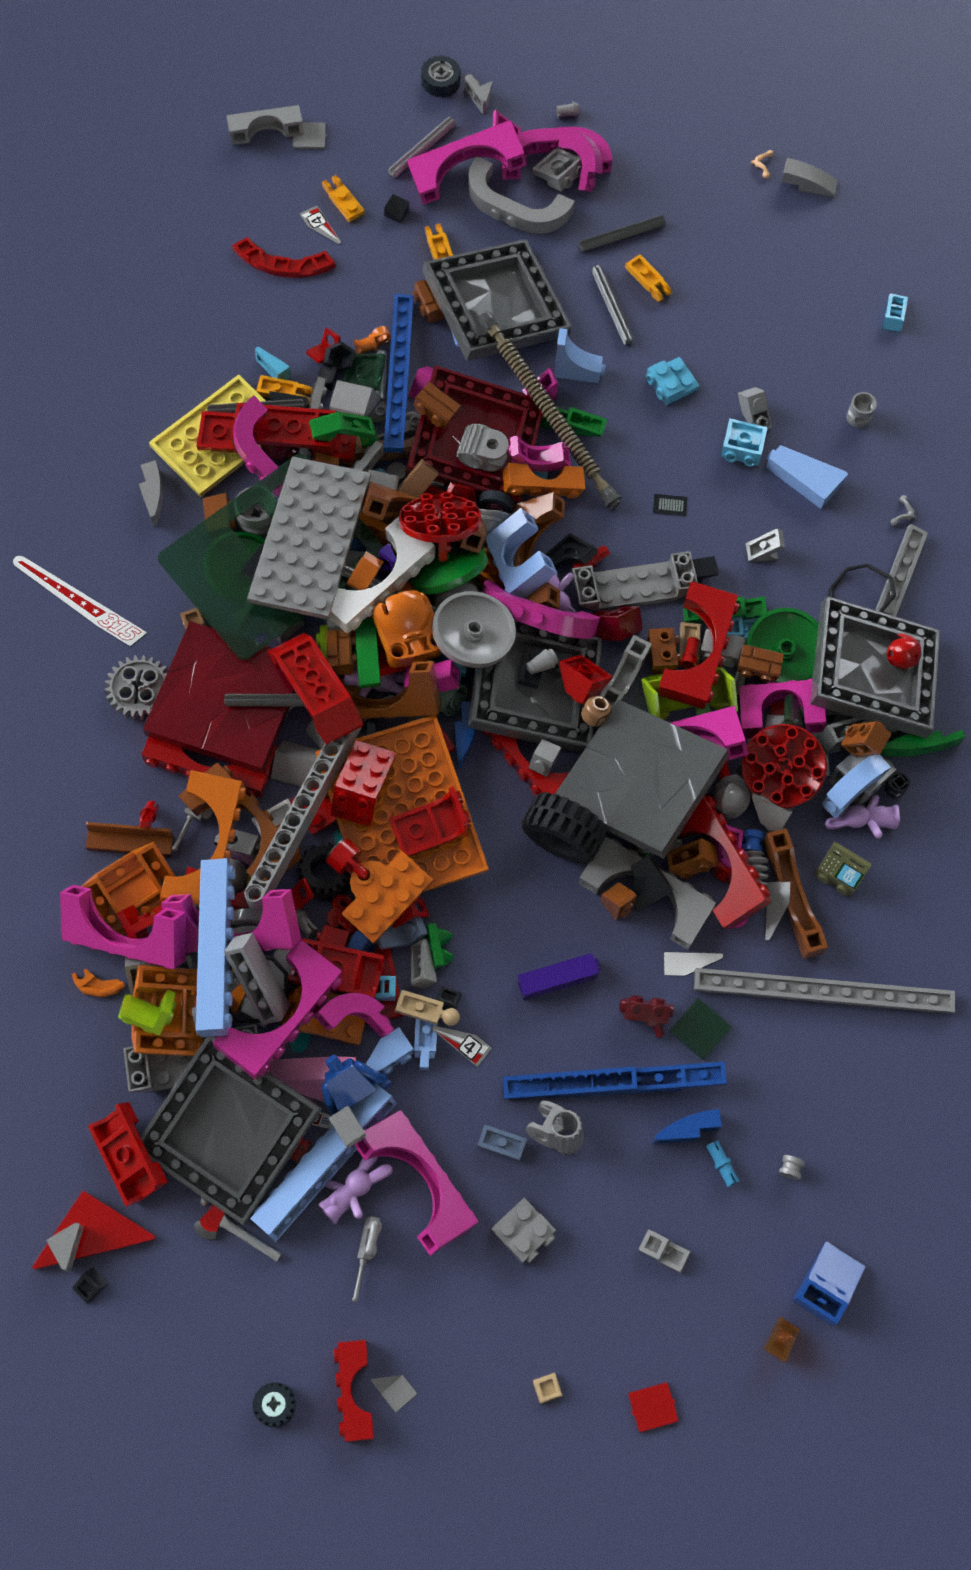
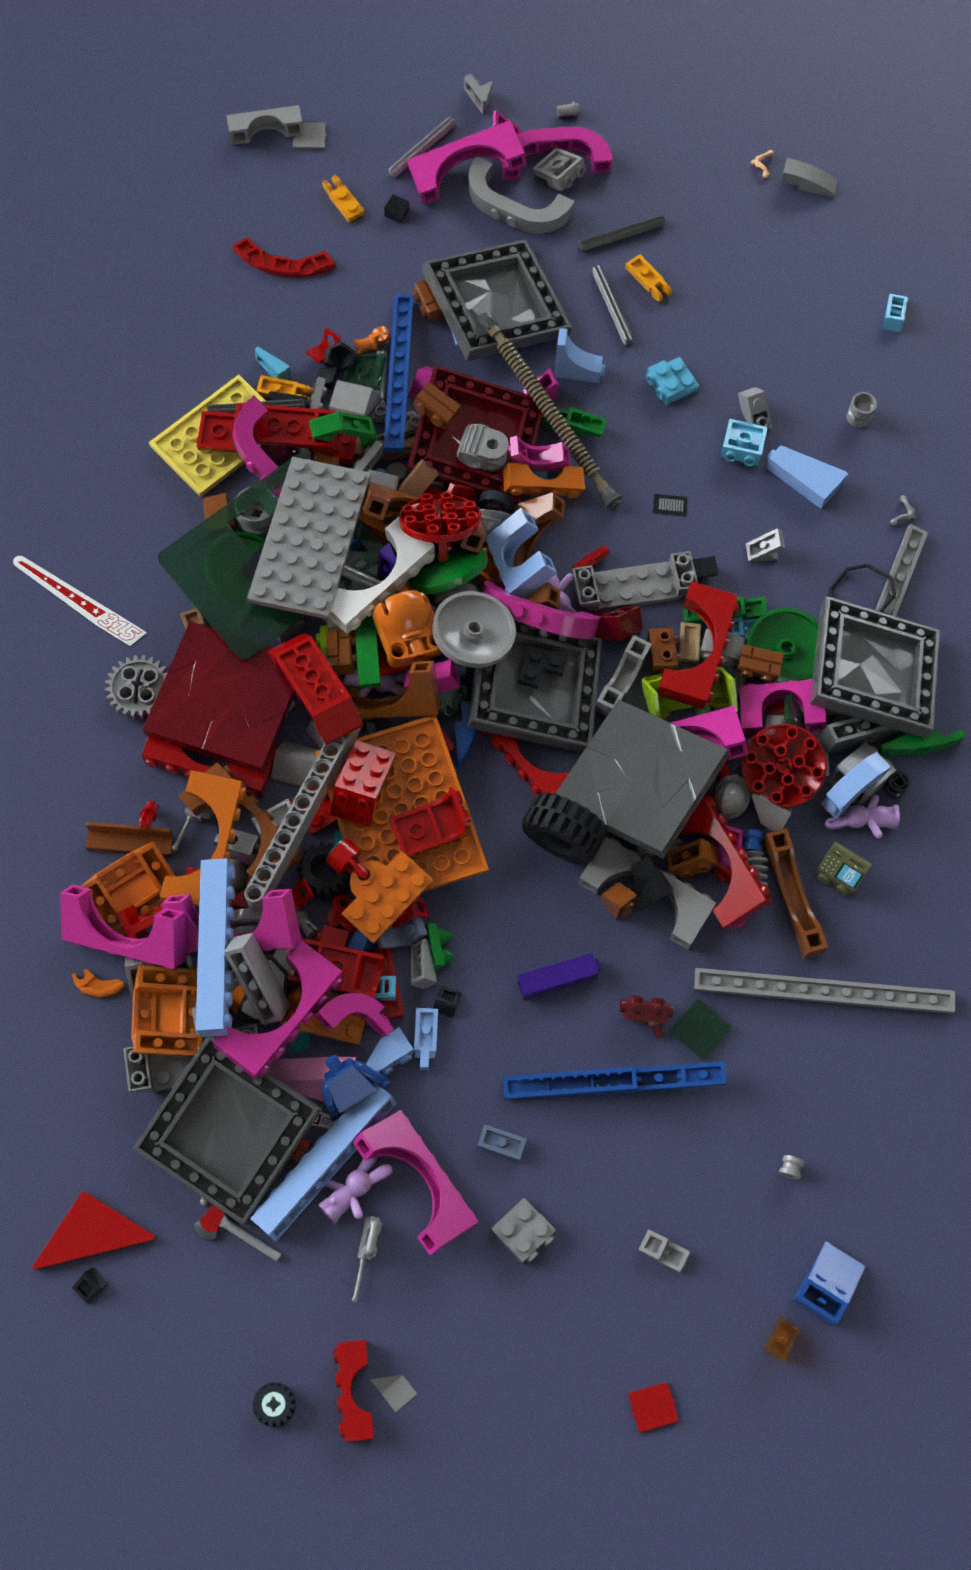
(65, 1245): light grey slope -> none
(126, 1155): red piece -> none
(146, 1015): lime bracket -> none
(152, 490): light grey slope -> none
(262, 700): dark grey axle -> none
(316, 220): sticker -> none
(347, 1126): light grey slope -> none
(364, 572): orange slope -> none
(425, 1009): tan plate -> none
(438, 243): light orange hinge -> none
(440, 76): black wheel -> none
(467, 1044): sticker -> none
(544, 757): light grey brick -> none
(545, 660): light grey cone -> none
(547, 1388): tan tile -> none
(556, 1122): light grey piece -> none
(571, 550): black tile -> none
(583, 678): red slope -> none
(588, 153): dark pink arch -> none
(596, 711): medium nougat head -> none
(685, 963): white sticker -> none
(689, 657): red pin -> none
(689, 1127): blue slope -> none
(722, 1163): dark azure pin -> none
(780, 899): light grey sticker -> none
(866, 739): dark orange brick -> none
(905, 650): red helmet -> none

